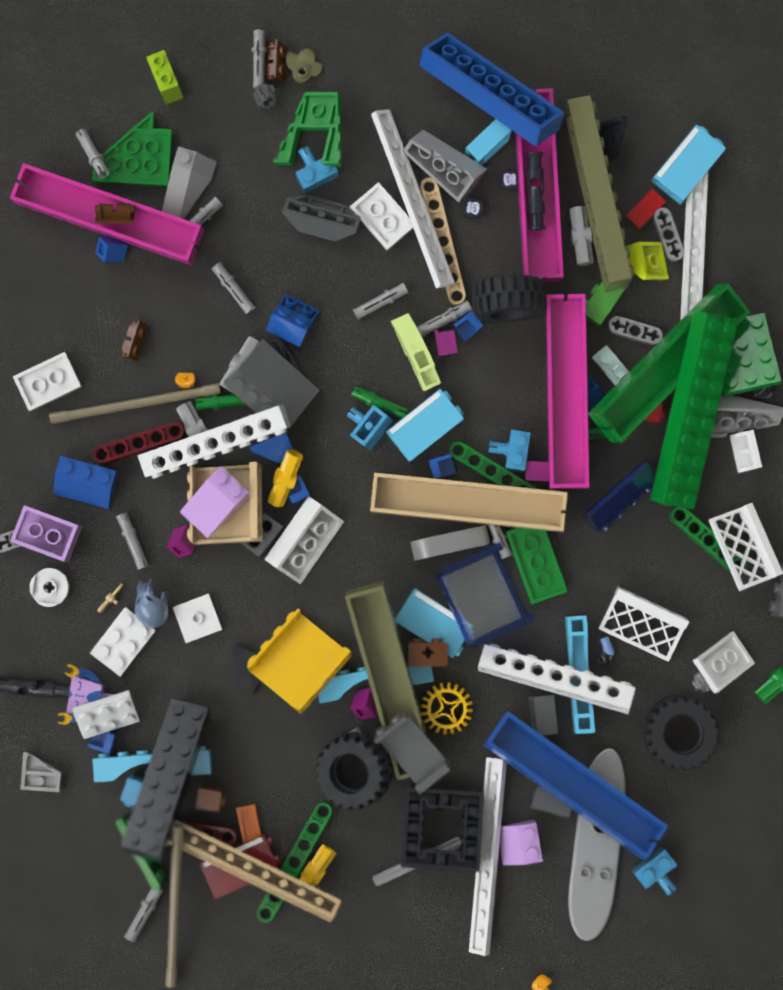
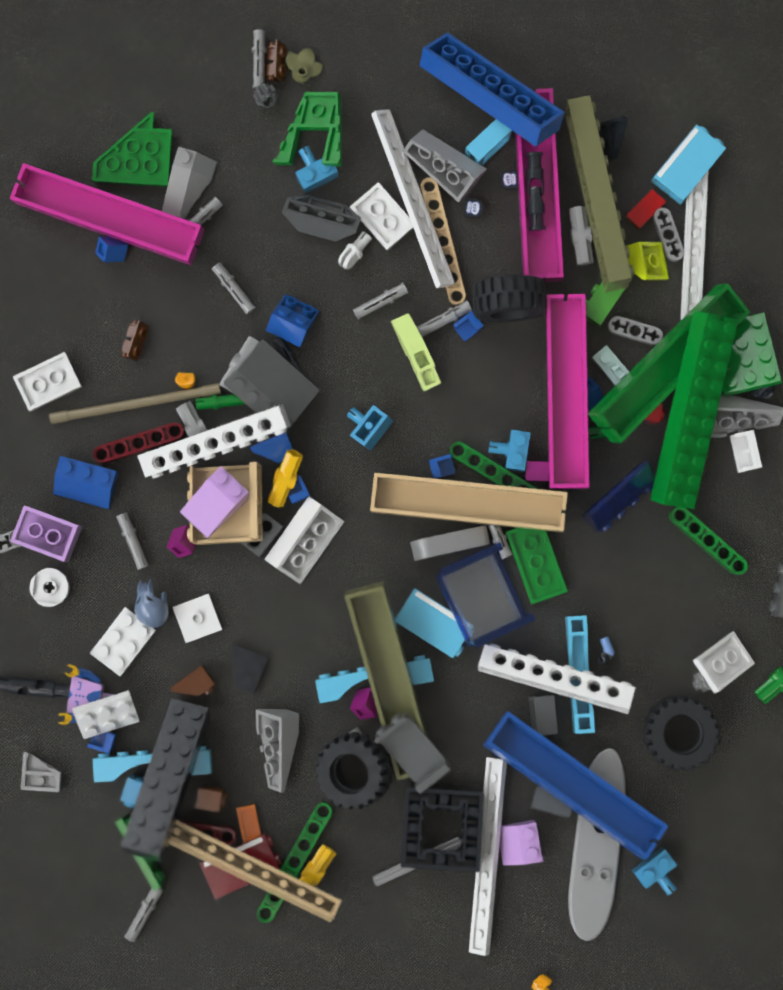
(95, 159): light grey pin -> none
(110, 598): tan piece -> none
(123, 214): reddish brown hinge -> none
(164, 77): lime window -> none
(177, 840): dark tan piece -> none
(196, 683): none -> reddish brown slope
(279, 736): none -> light grey wedge
(298, 661): yellow panel -> none
(354, 251): none -> white arm
(381, 403): green pin -> none
(425, 424): medium azure panel -> none
(438, 658): reddish brown brick -> none
(445, 342): magenta panel -> none
(455, 723): yellow gear -> none
(650, 608): white fence -> none
(760, 544): white fence -> none

